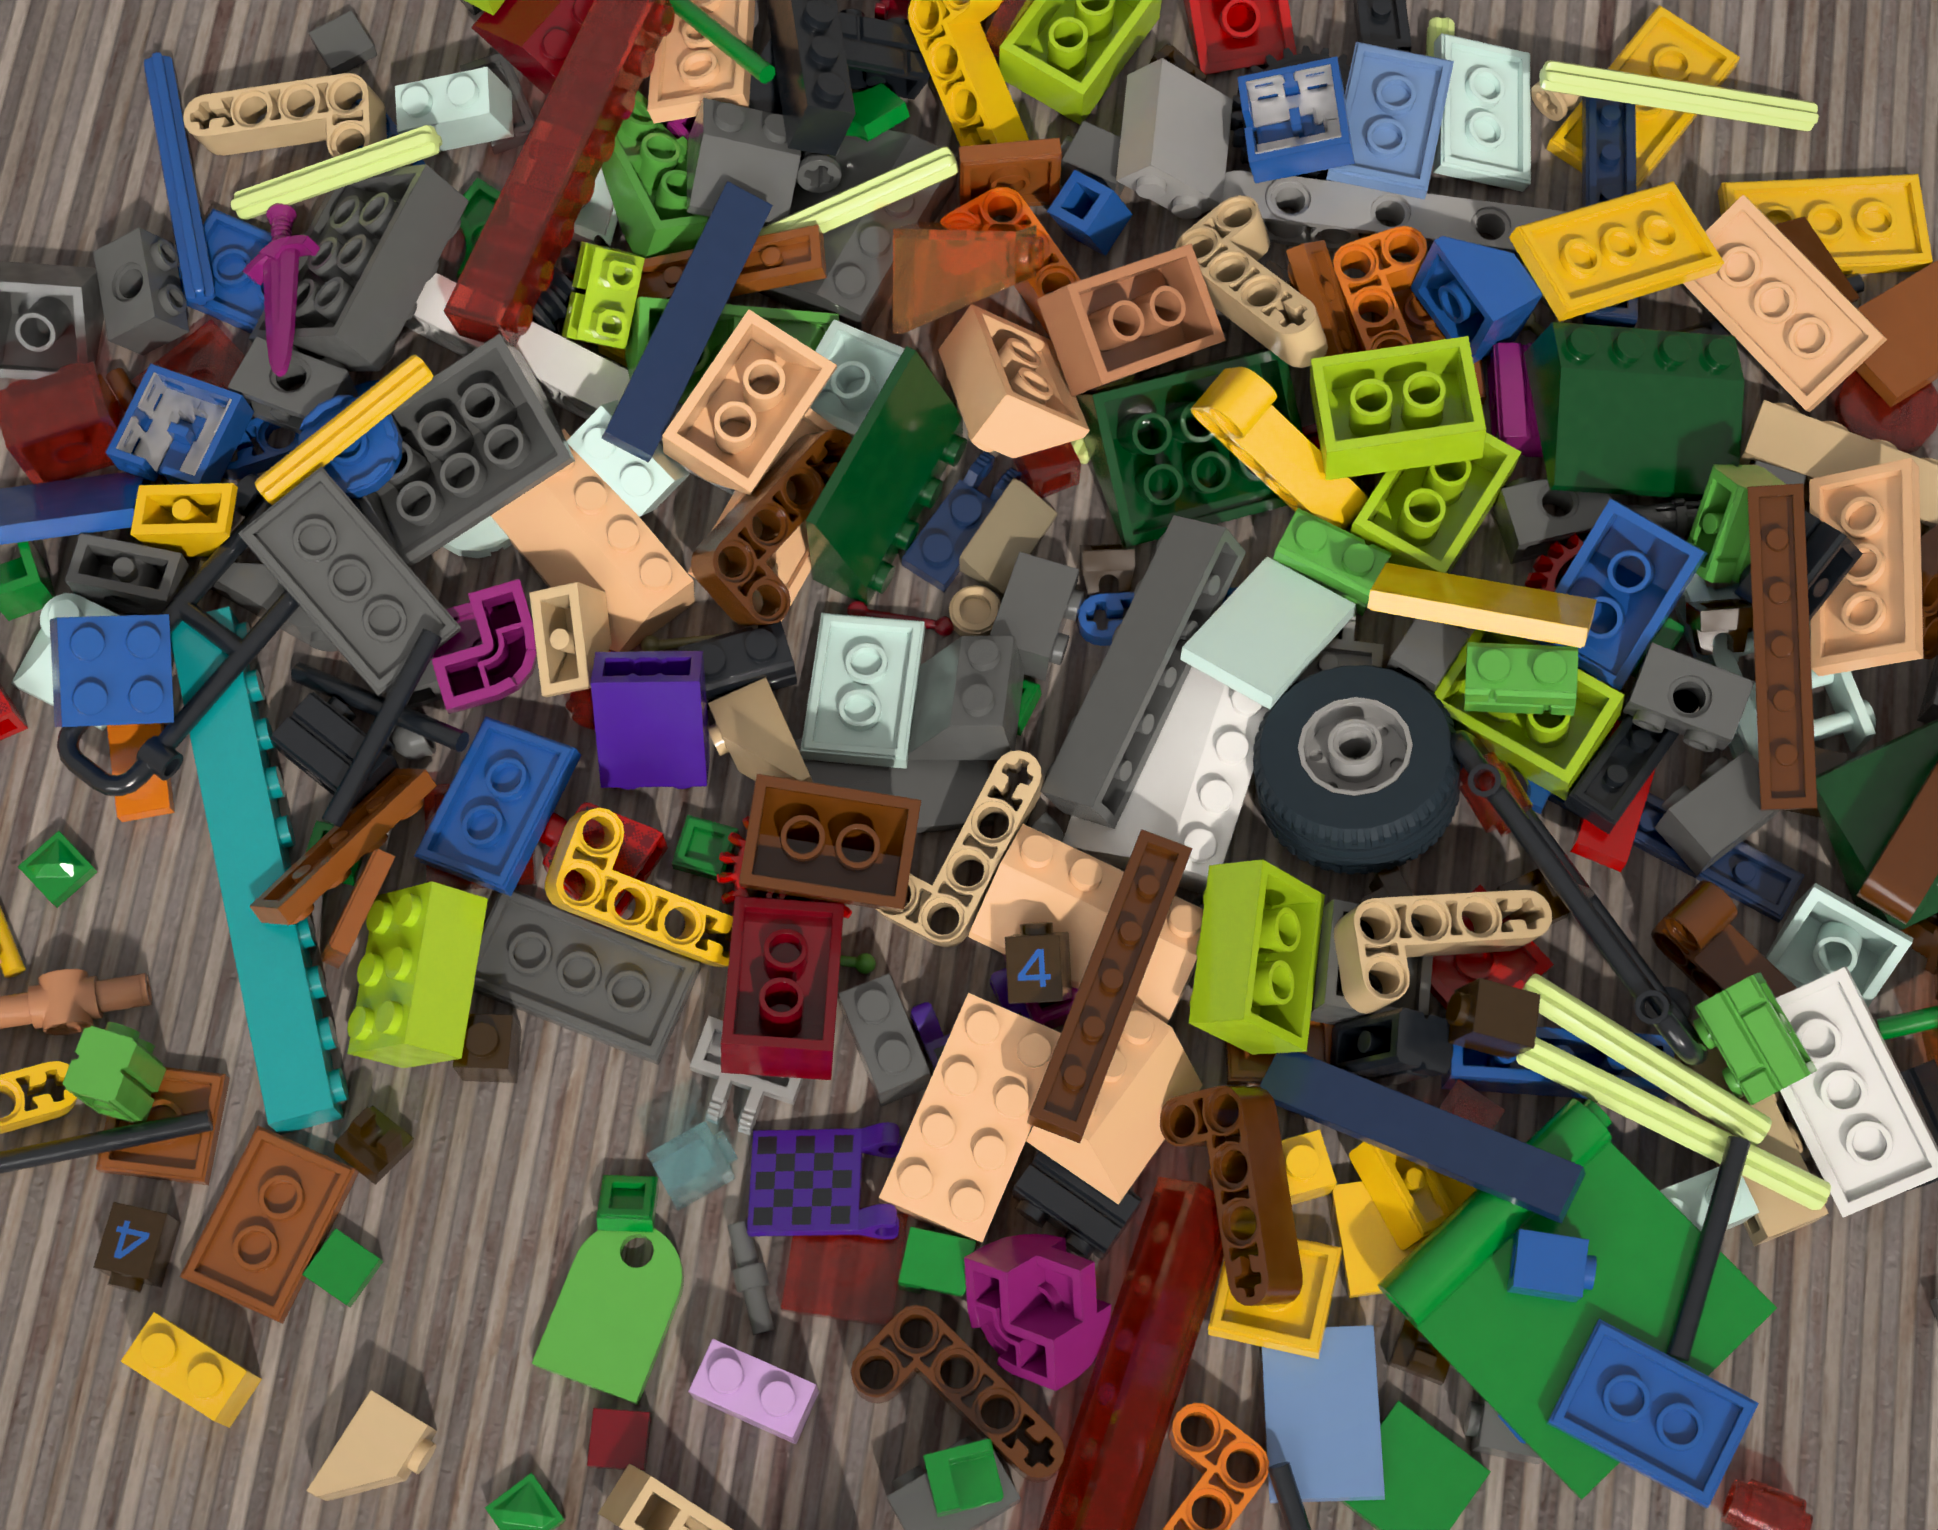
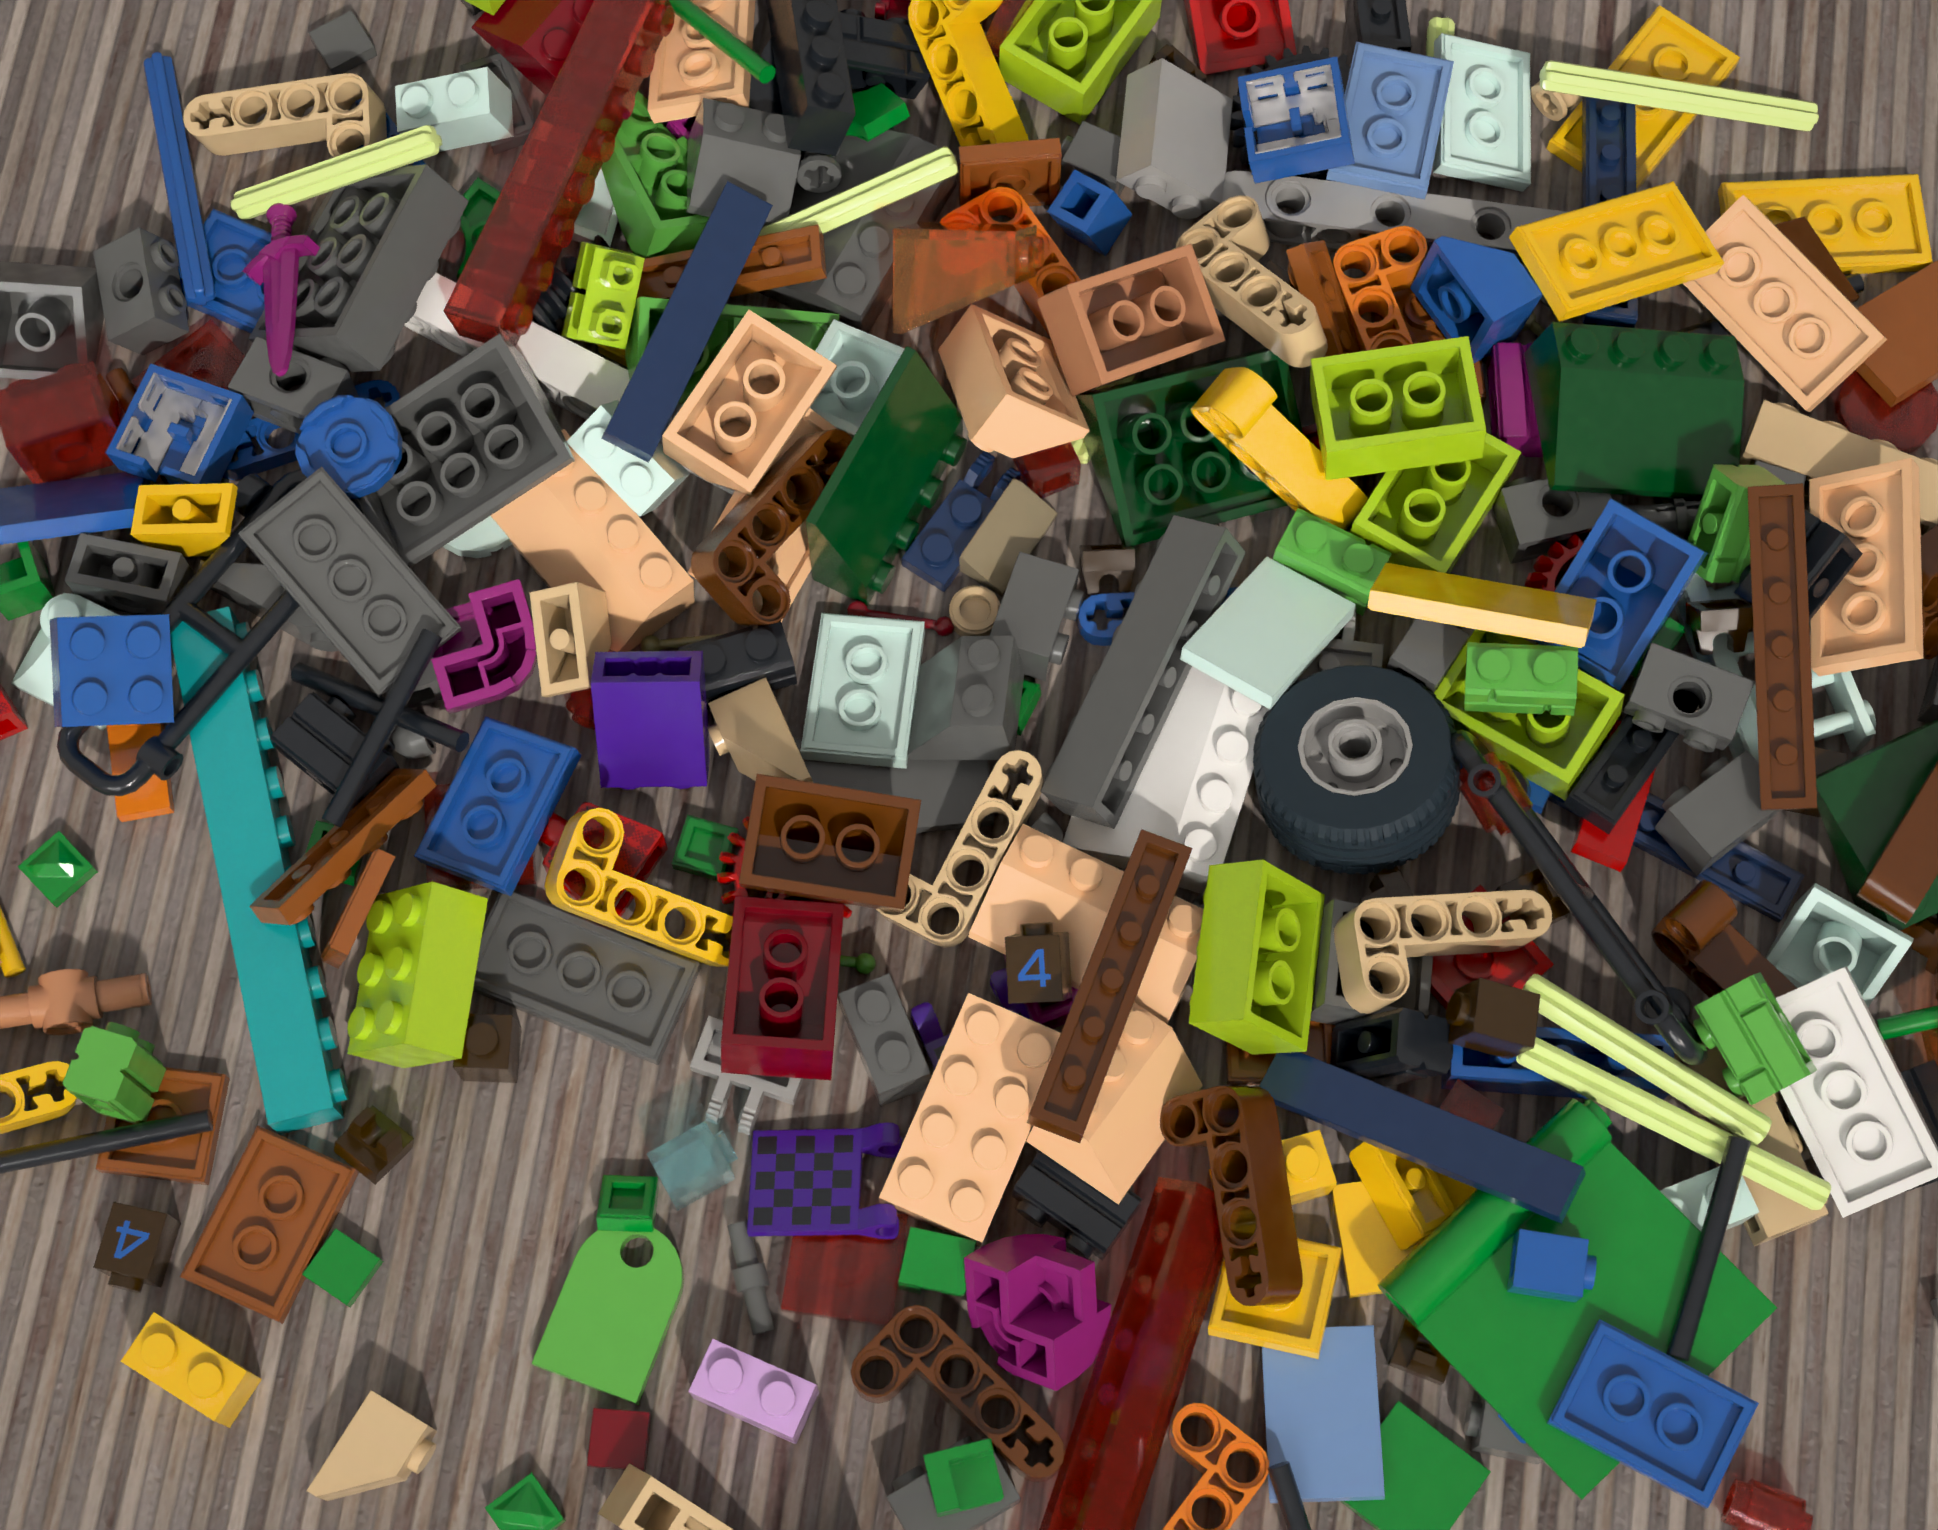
(344, 429): yellow axle -> none

